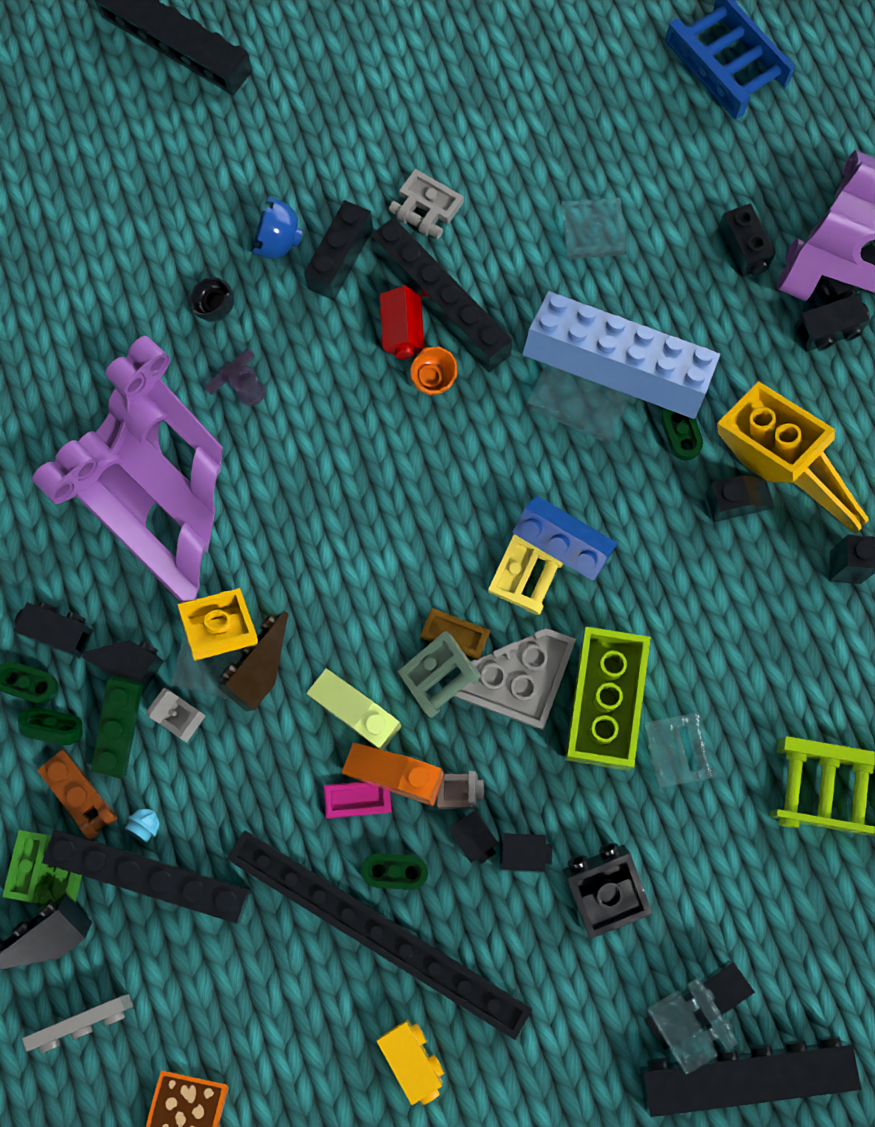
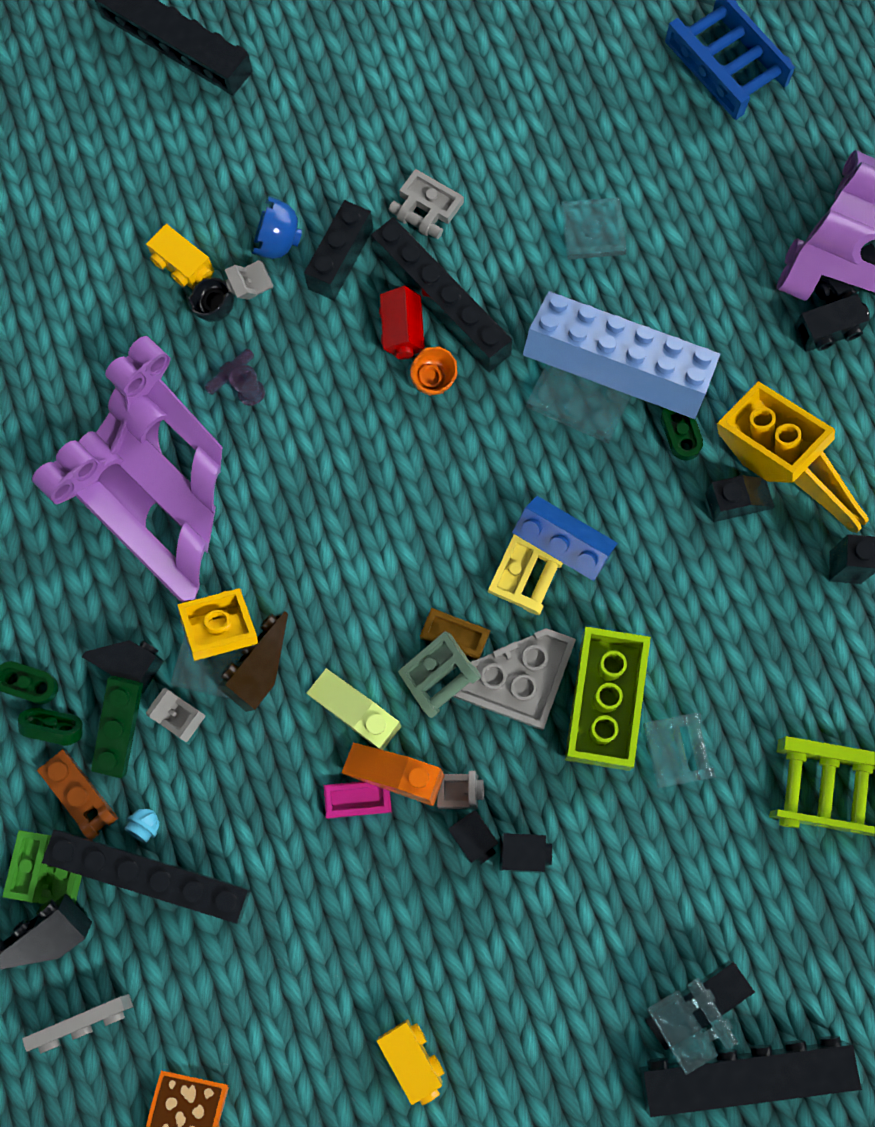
(53, 630): black brick -> none
(180, 257): none -> yellow brick
(248, 280): none -> light grey bracket
(380, 935): black plate -> none
(395, 871): dark green plate -> none
(606, 889): black plate -> none
(746, 240): black brick -> none

